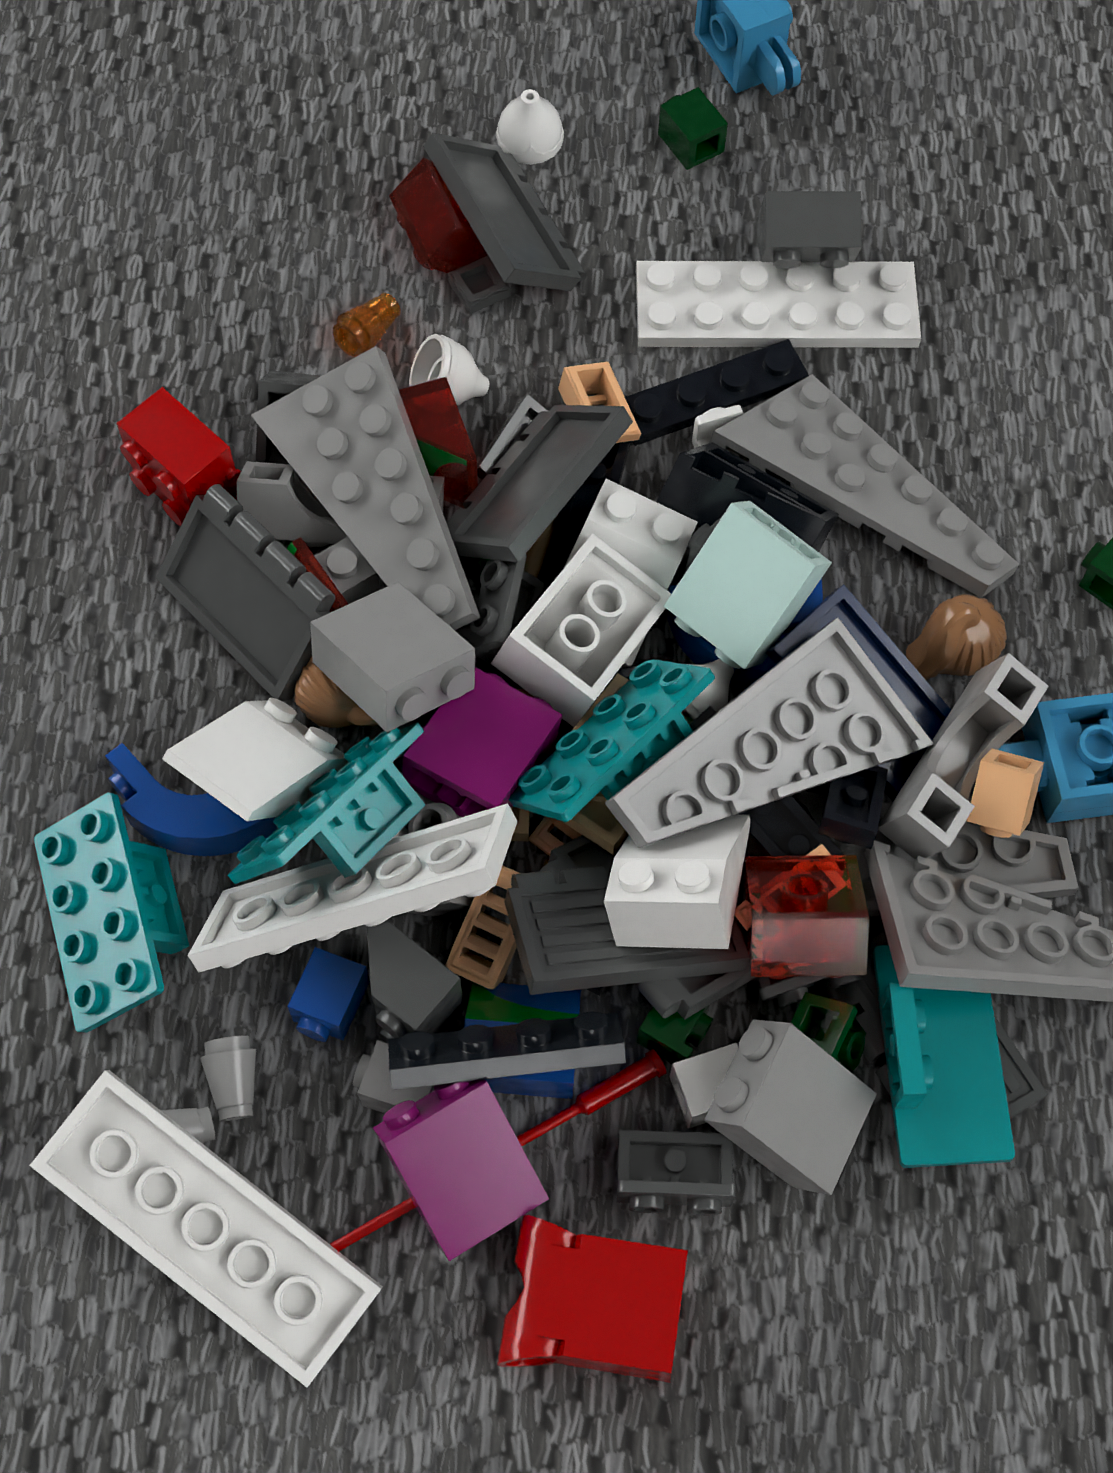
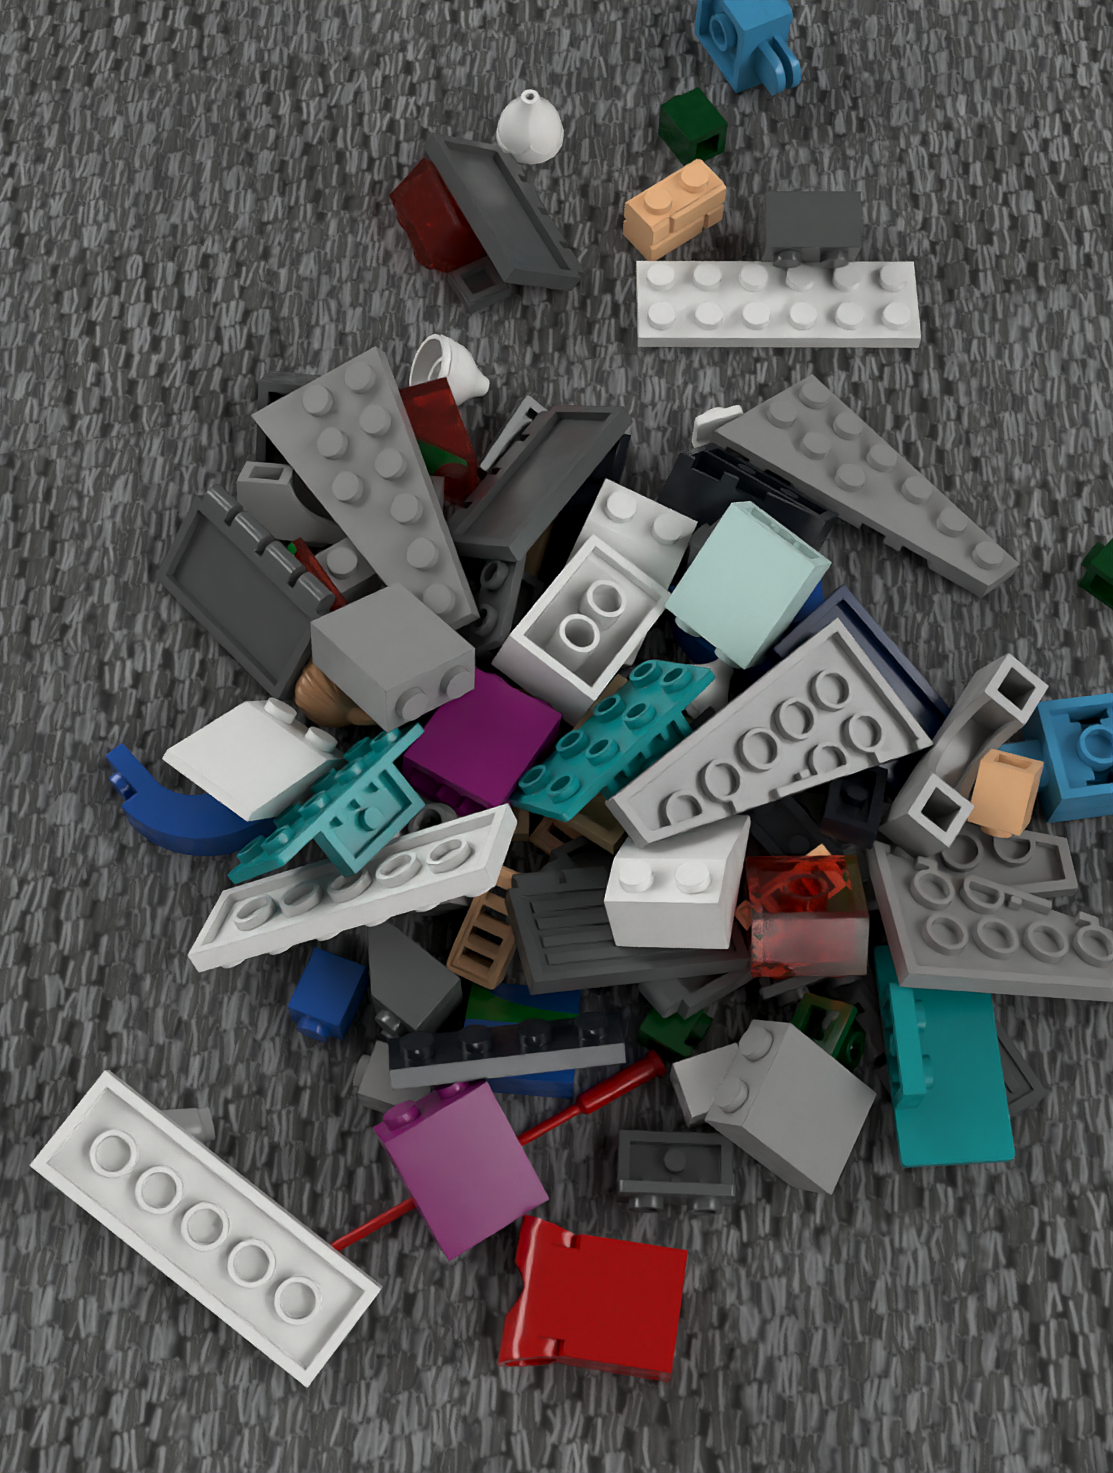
(108, 911): teal bracket -> none
(174, 454): red brick -> none
(230, 1075): light grey cone -> none
(365, 324): clear orange cone -> none
(599, 380): light nougat slope -> none
(674, 210): none -> light nougat brick
(724, 385): black plate -> none
(958, 638): medium nougat hair -> none

